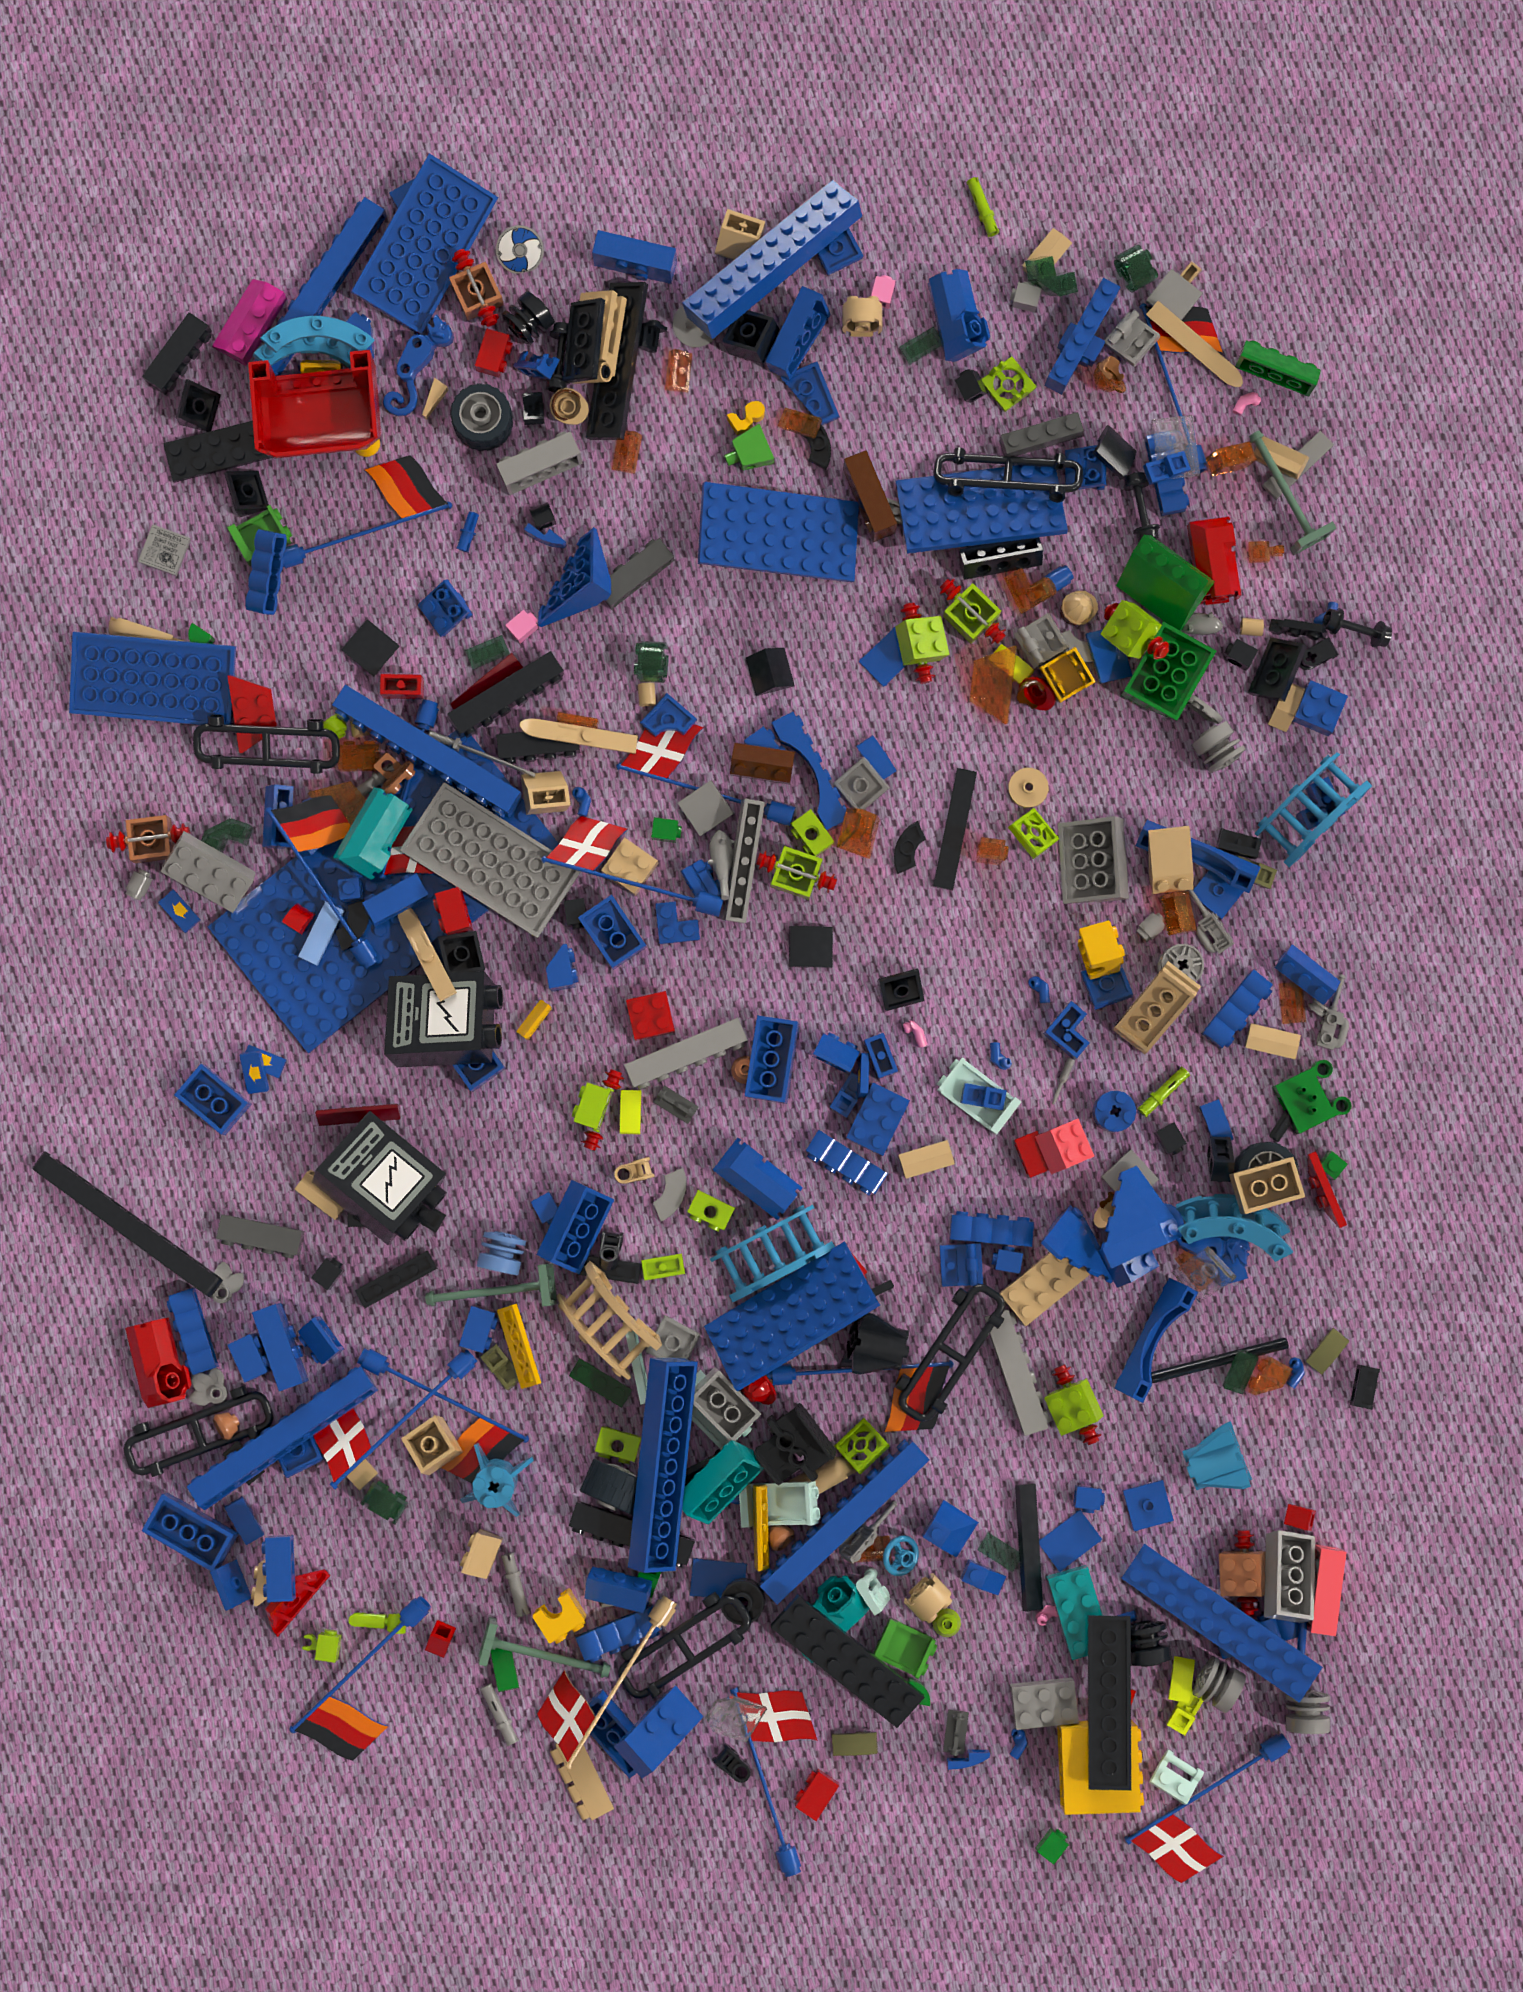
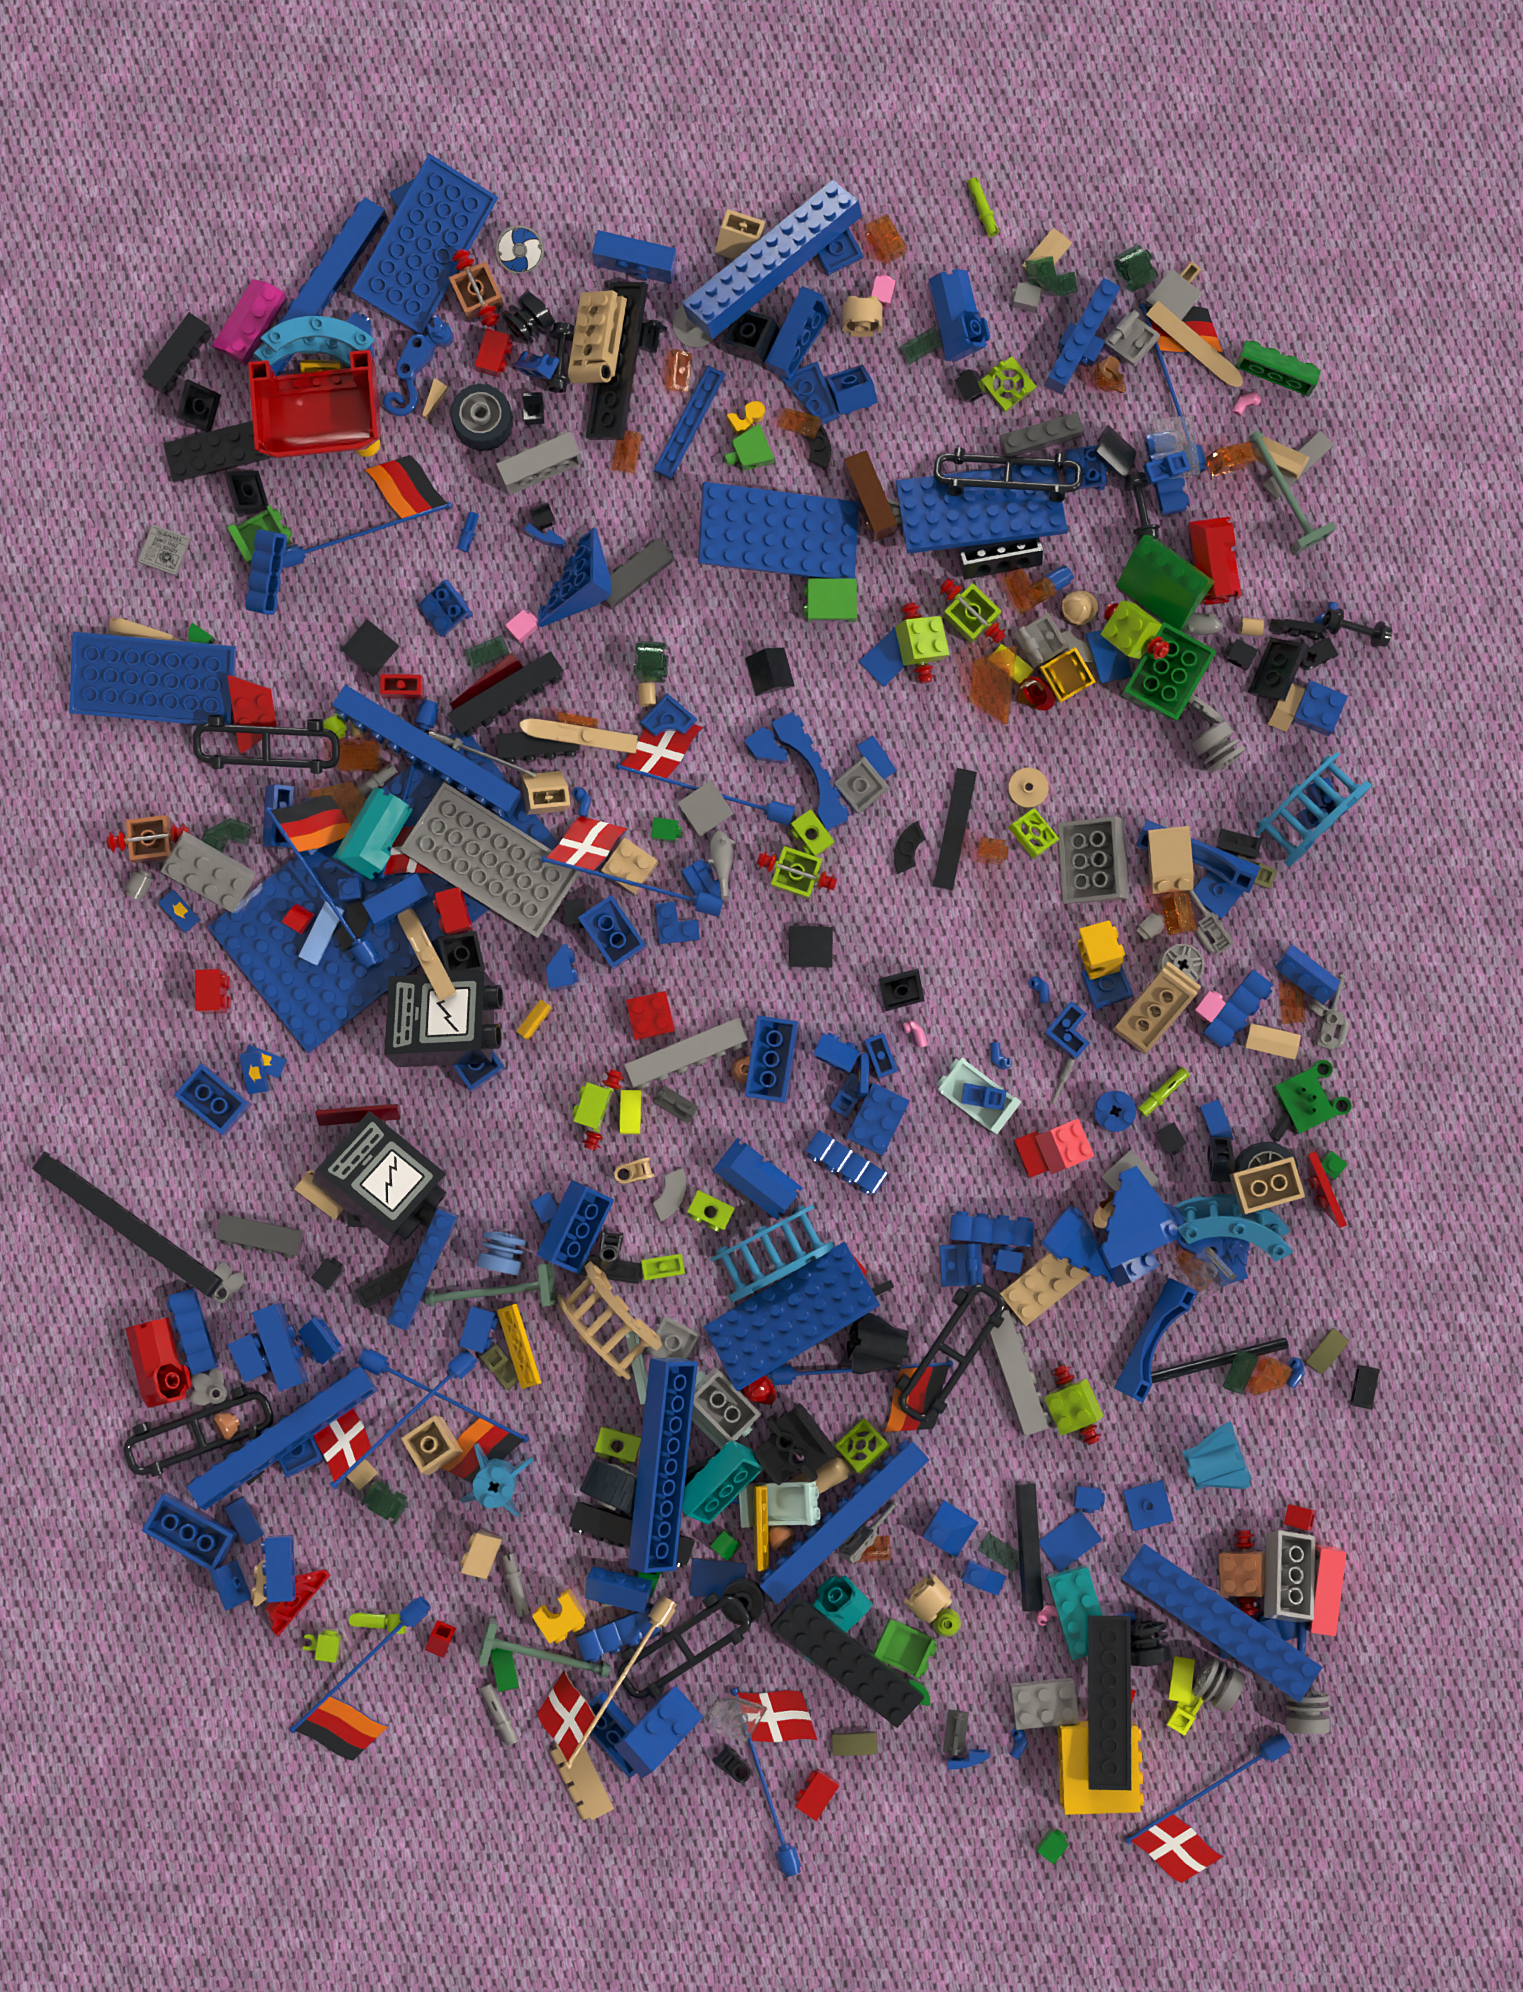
(212, 991): none -> red brick
(401, 772): nougat bracket -> none
(422, 1268): none -> blue arch
(569, 406): tan piece -> none
(583, 340): black tile -> none
(600, 1382): dark green plate -> none
(689, 422): none -> blue tile
(725, 1545): none -> green brick
(743, 860): light grey brick -> none
(762, 763): reddish brown slope -> none
(831, 599): none -> bright green panel
(852, 389): none -> blue slope
(858, 832): clear orange slope -> none
(877, 1595): light aqua plate -> none
(885, 239): none -> clear orange brick
(902, 1557): dark azure piece -> none
(926, 1159): tan piece -> none
(1171, 1782): light aqua plate -> none
(1209, 1006): none -> bright pink brick
(1261, 552): clear orange plate -> none

